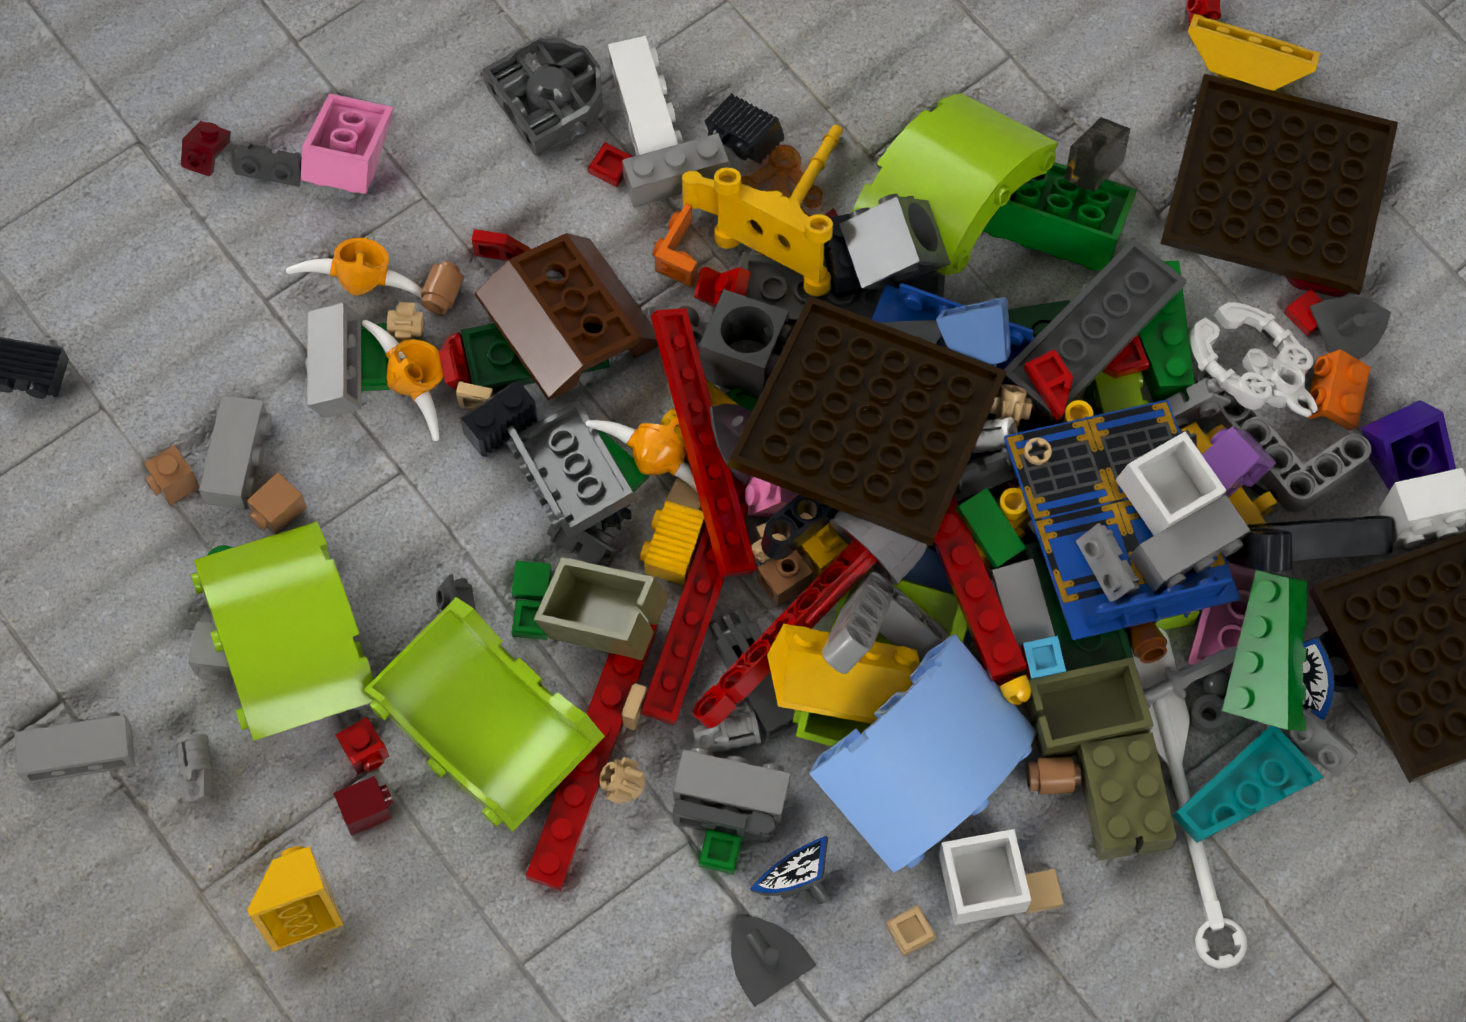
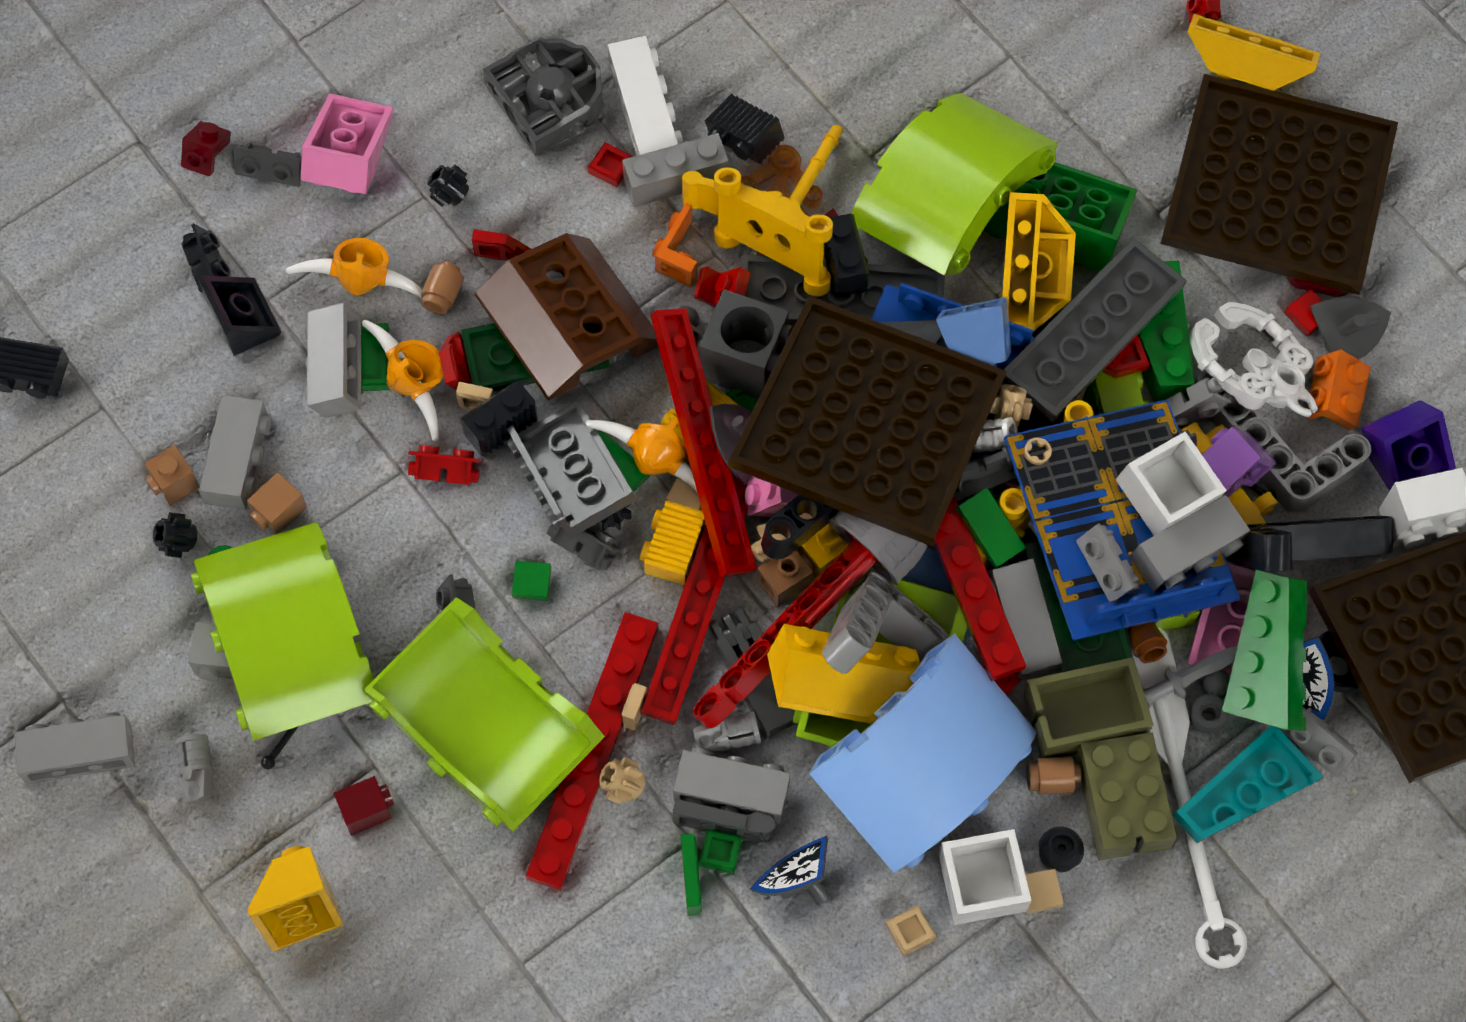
(175, 535): none -> black gear
(203, 248): none -> black hinge
(240, 311): none -> black slope
(269, 761): none -> black hinge
(363, 746): red bracket -> none
(405, 322): tan gear -> none
(448, 185): none -> black gear
(459, 465): none -> red hinge
(523, 620): green tile -> none
(601, 608): olive piece -> none
(691, 874): none -> green tile
(766, 957): dark grey shield -> none
(894, 242): brick -> none
(1016, 690): yellow hinge -> none
(1036, 260): none -> yellow wedge
(1042, 657): medium azure plate -> none
(1051, 380): red tile -> none
(1061, 860): none -> black plate
(1097, 154): clear smoke brick -> none

